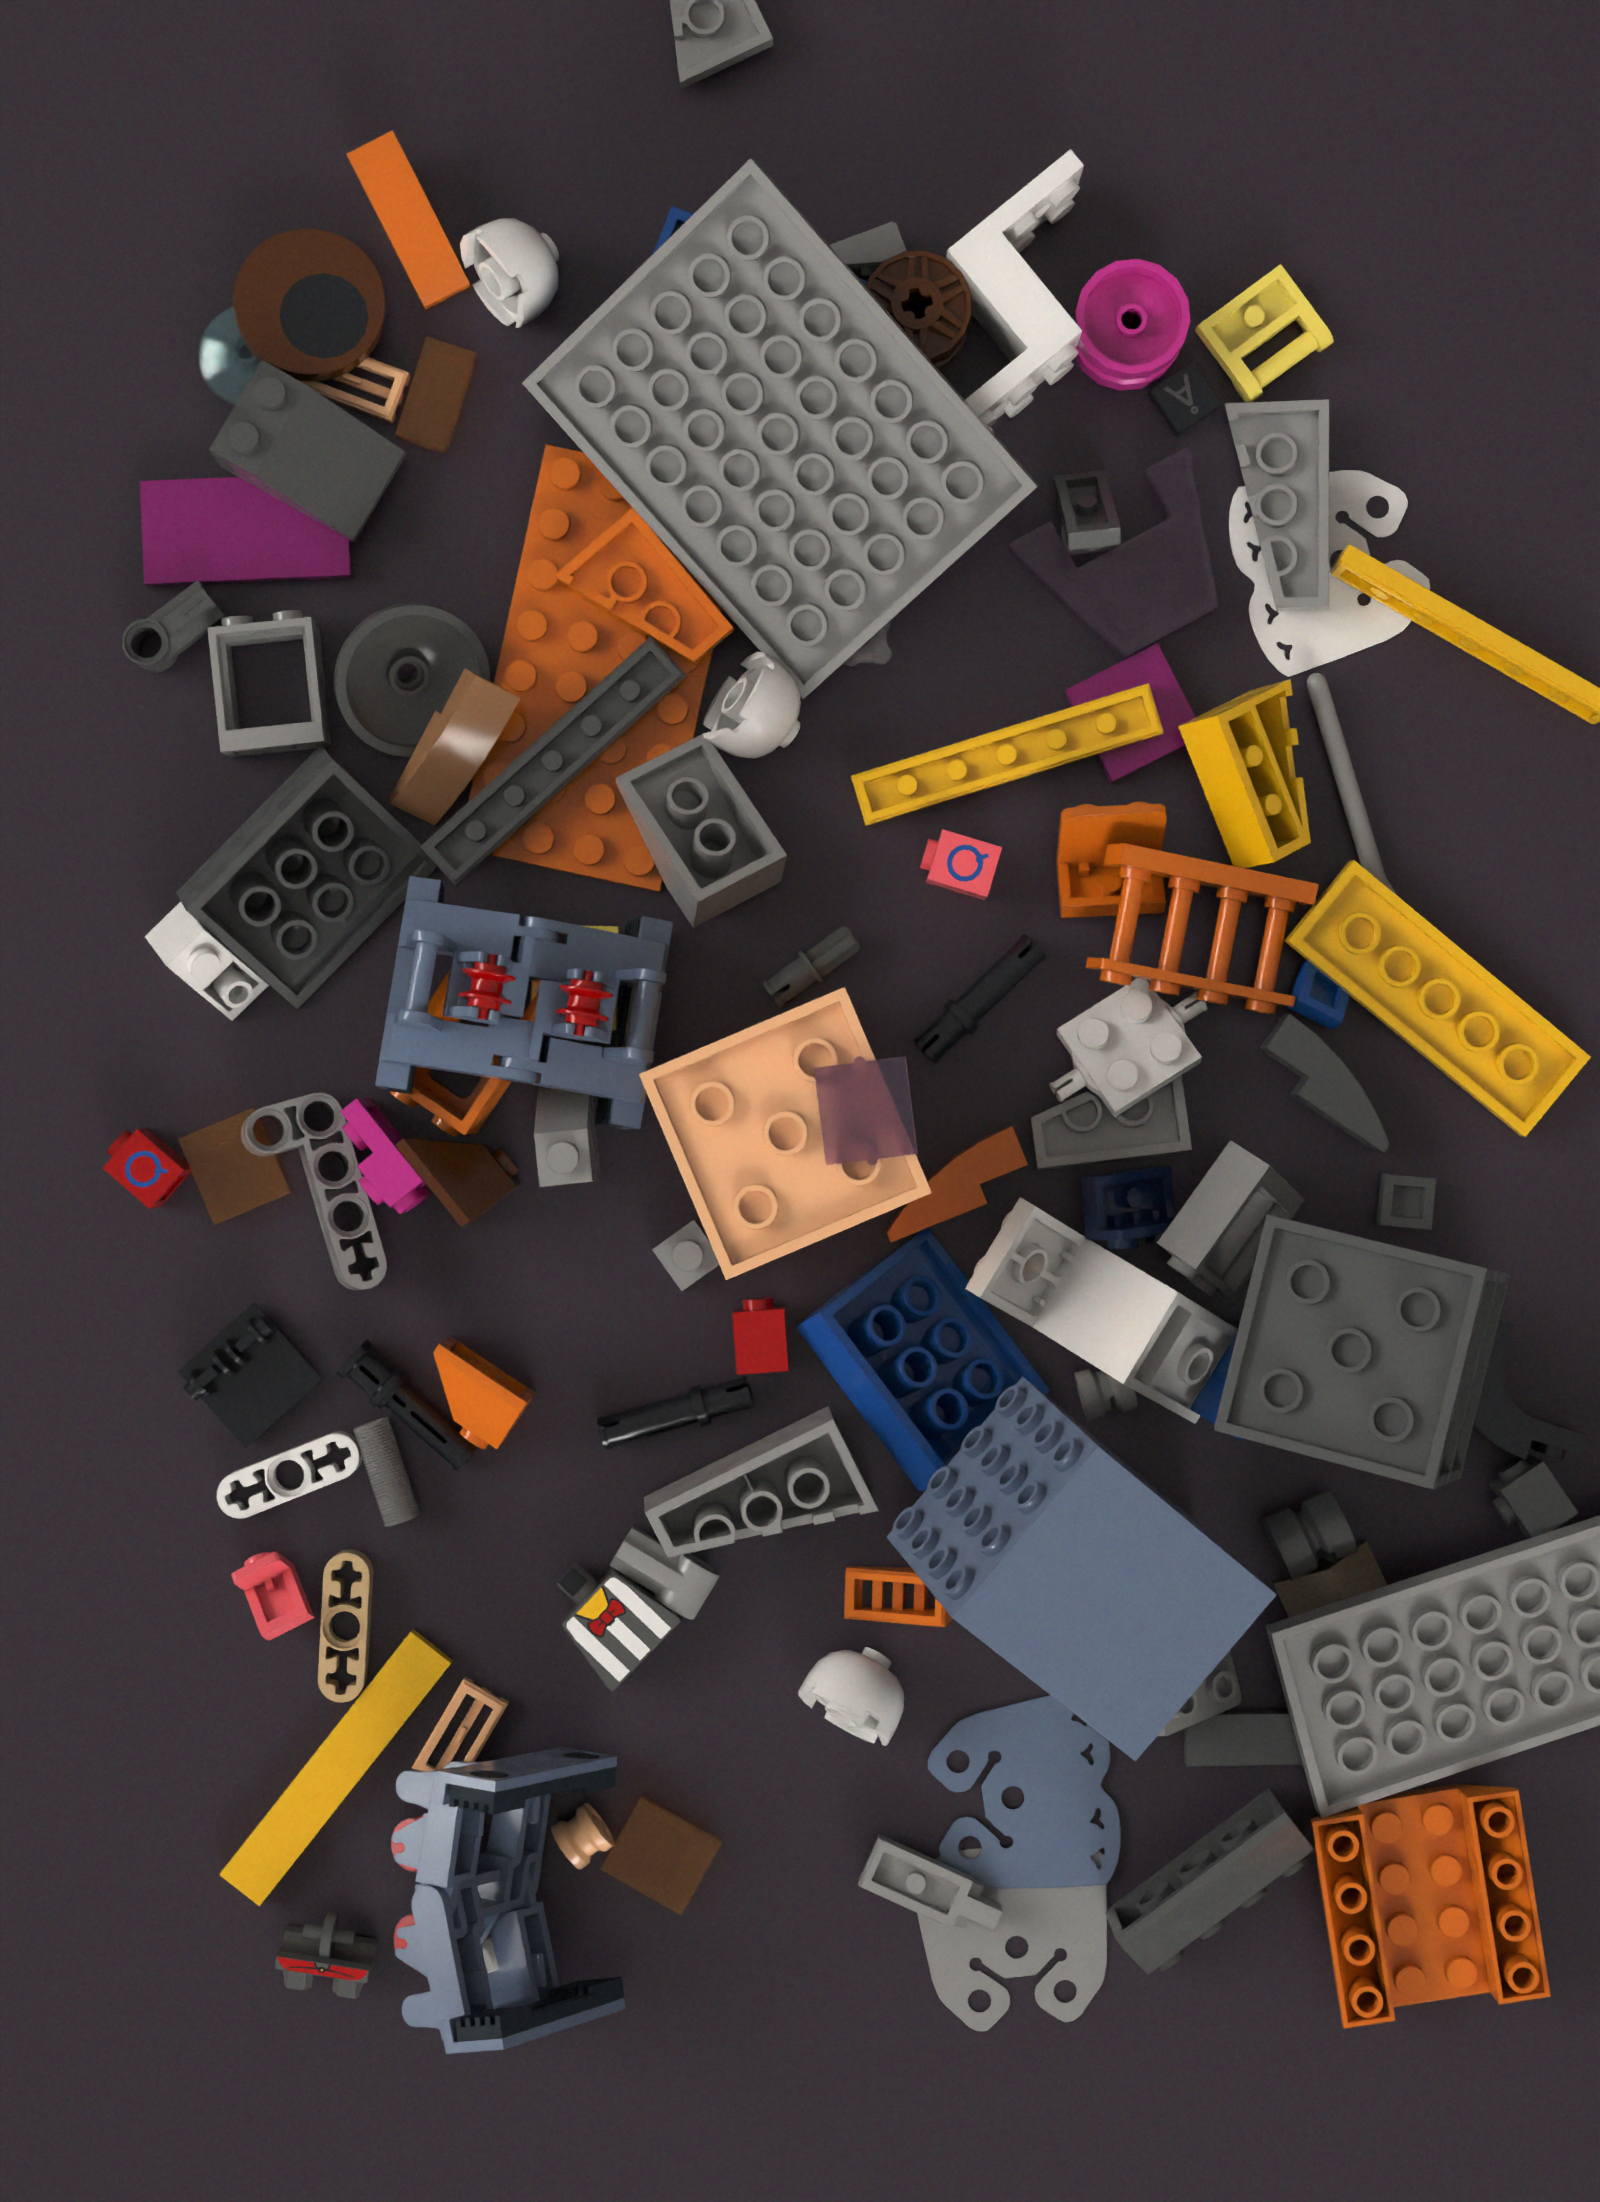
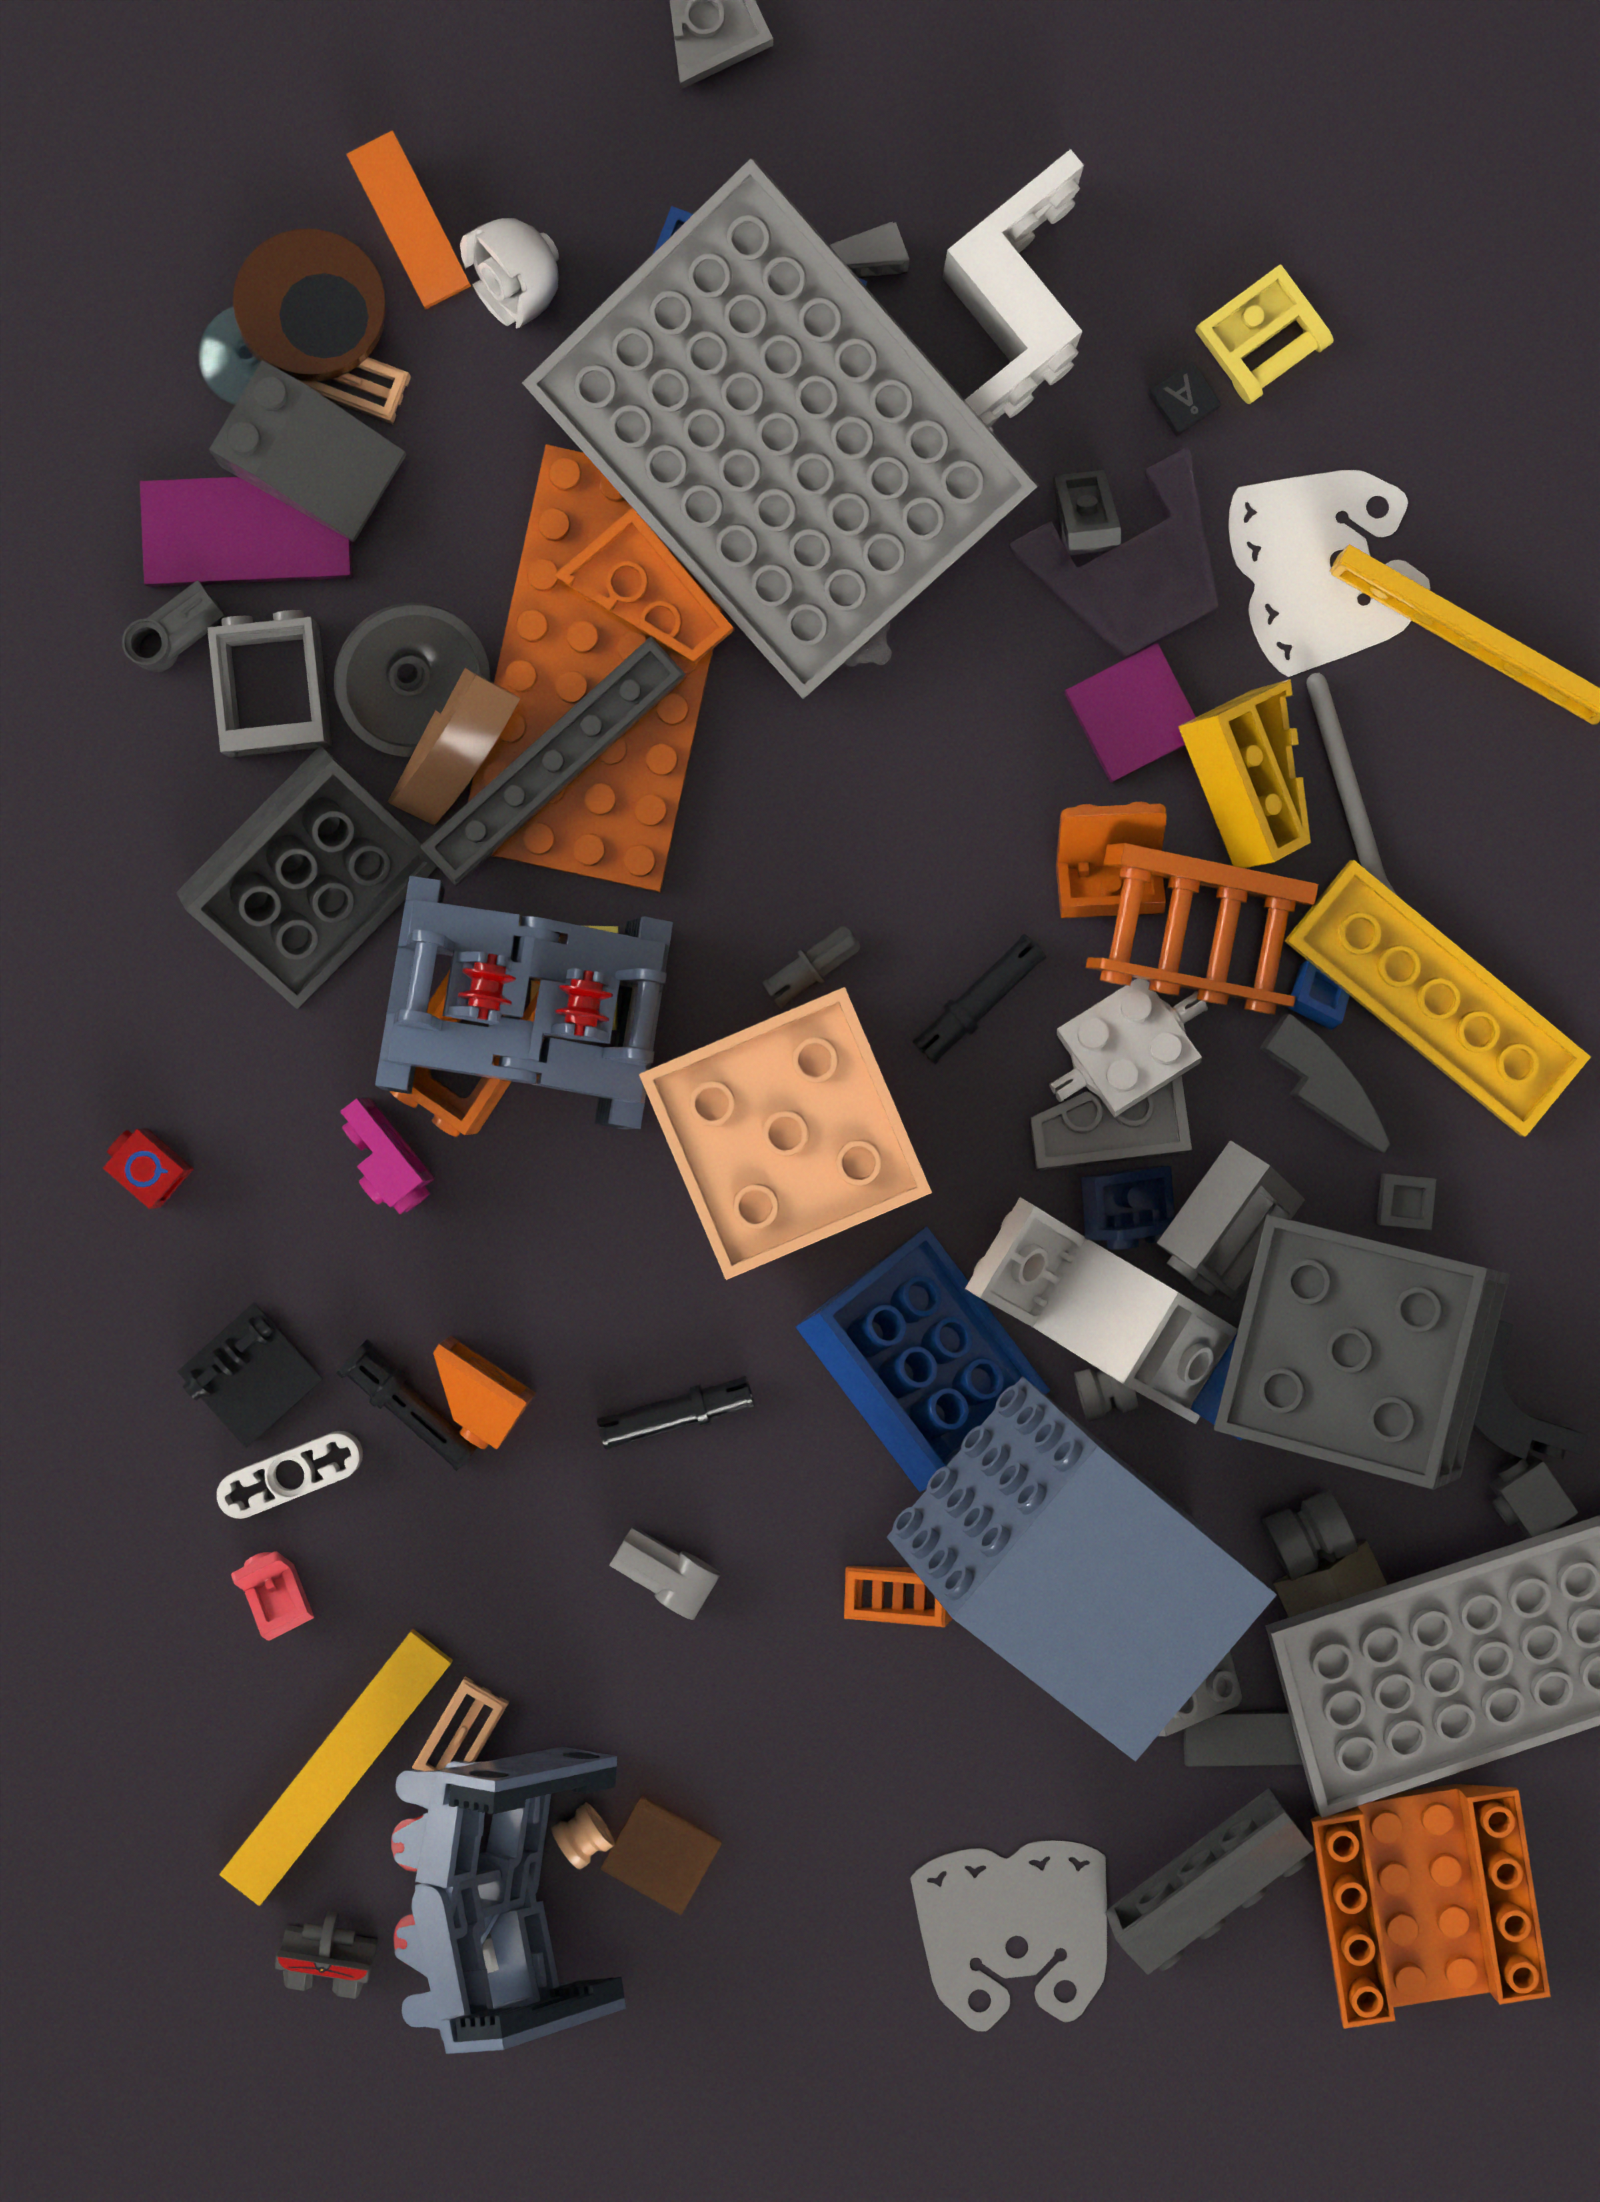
(205, 962): white slope -> none
(228, 1173): clear orange piece -> none
(325, 1193): light grey beam -> none
(356, 1664): tan beam -> none
(384, 1480): light grey piece -> none
(436, 395): clear orange tile -> none
(462, 1174): reddish brown slope -> none
(565, 1138): light grey slope -> none
(614, 1621): torso -> none
(687, 1255): light grey plate -> none
(701, 830): light grey slope -> none
(756, 711): white cylinder -> none
(760, 1337): red brick -> none
(766, 1487): light grey wedge -> none
(856, 1693): white cylinder -> none
(865, 1110): piece -> none
(927, 1886): light grey hinge -> none
(938, 290): reddish brown wheel -> none
(958, 1182): orange slope -> none
(961, 864): coral brick -> none
(1007, 754): yellow tile -> none
(1060, 1792): sand blue piece -> none
(1145, 298): dark pink wheel -> none
(1287, 484): light grey wing -> none

